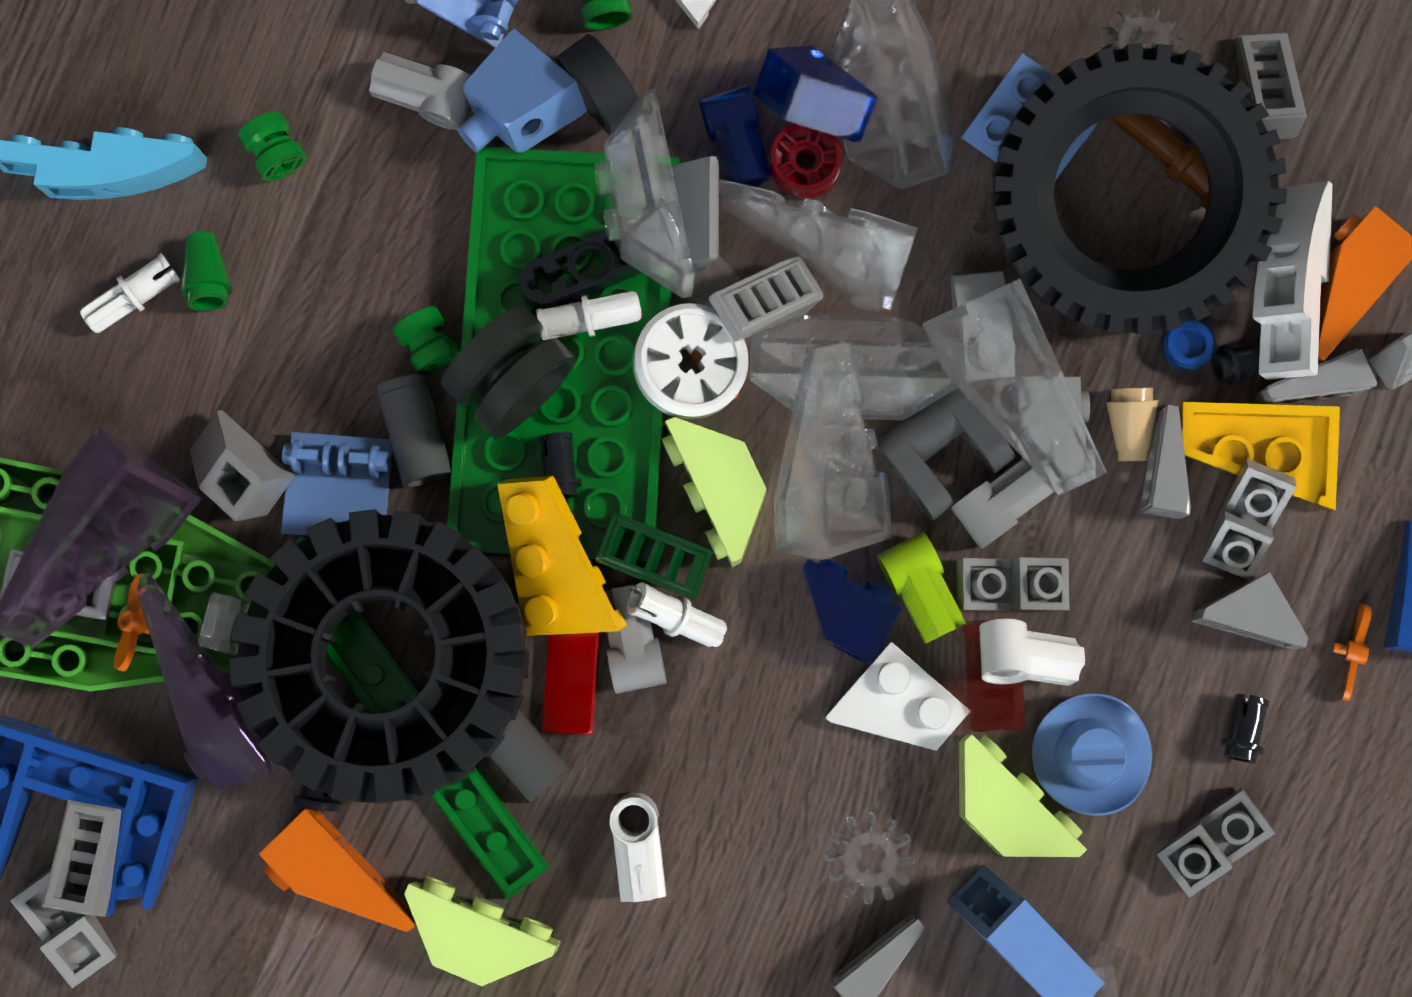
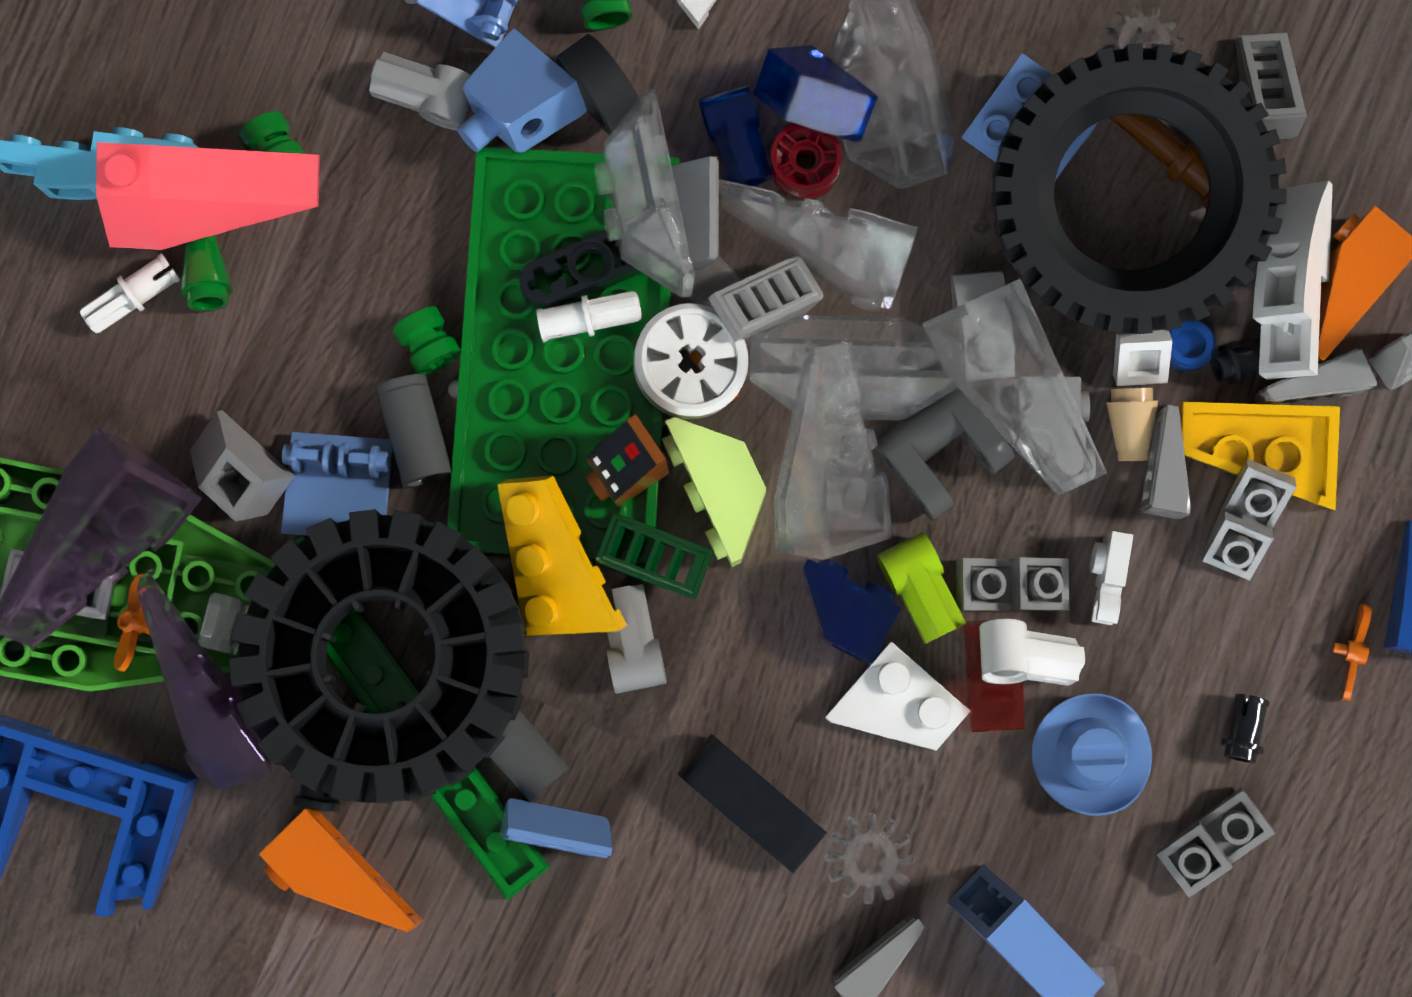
(62, 872): light grey slope -> none
(70, 940): light grey slope -> none
(184, 194): none -> coral wedge
(475, 937): yellowish green slope -> none
(508, 371): pearl dark grey wheel -> none
(556, 828): none -> medium blue slope
(559, 462): black pin -> none
(571, 683): red slope -> none
(625, 463): none -> slope
(638, 853): white piece -> none
(676, 615): white axle -> none
(752, 803): none -> black beam
(997, 506): light grey piece -> none
(1008, 808): yellowish green slope -> none
(1111, 565): none -> white plate
(1142, 358): none -> white plate
(1255, 612): light grey slope -> none

